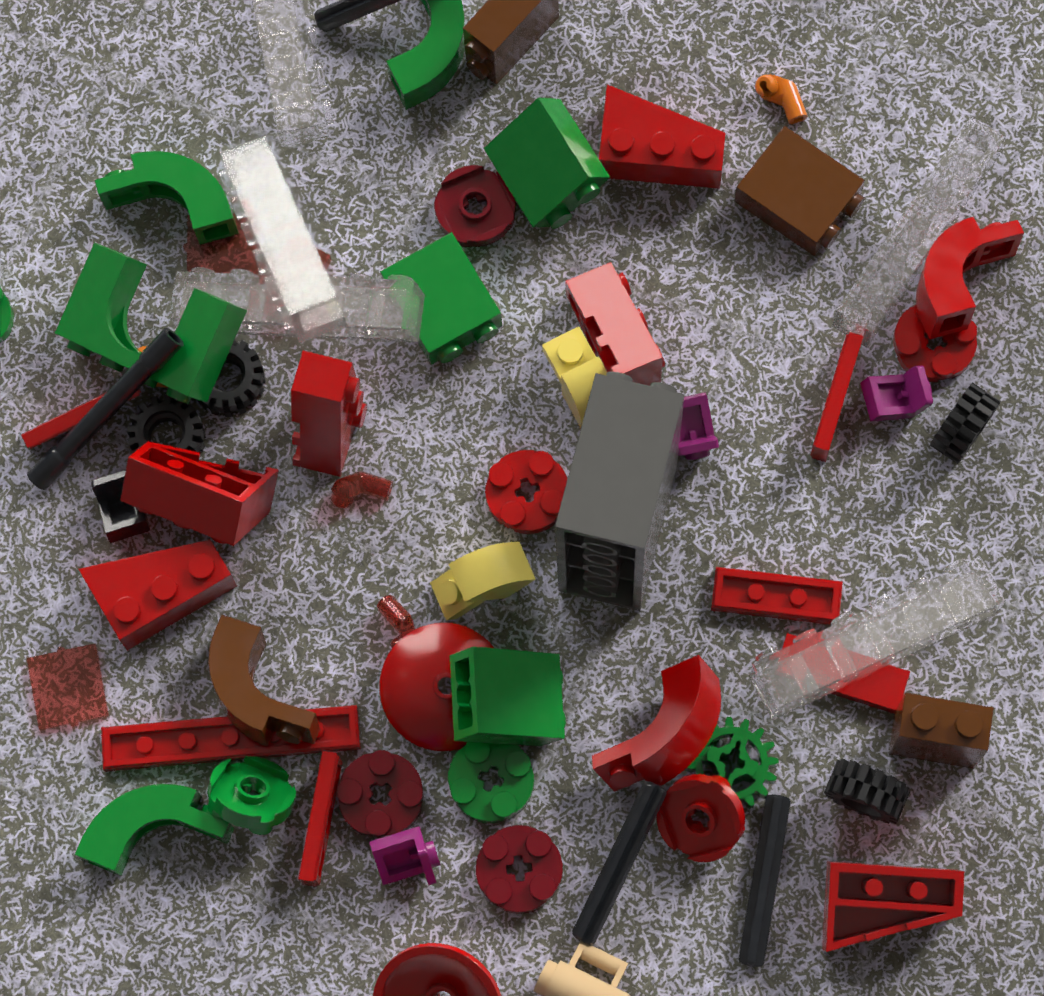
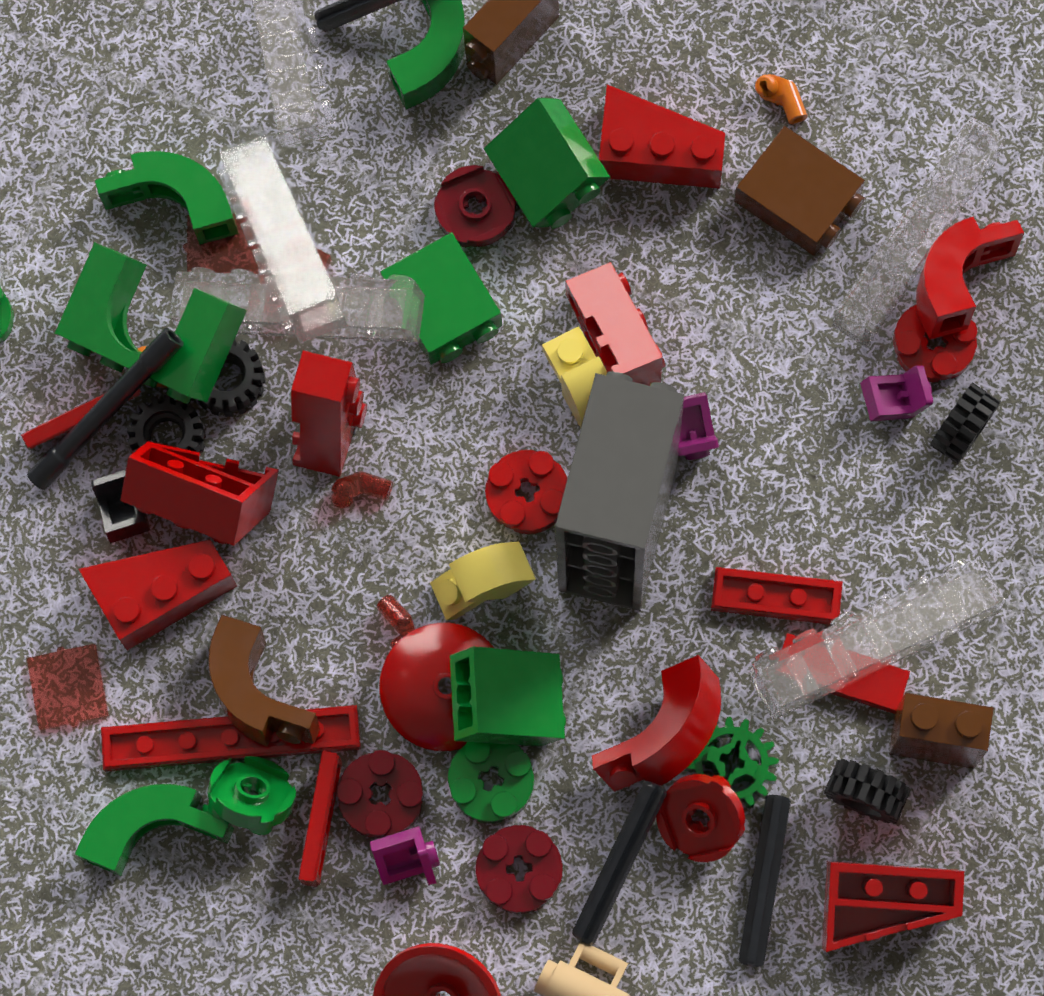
(836, 396): red tile -> none

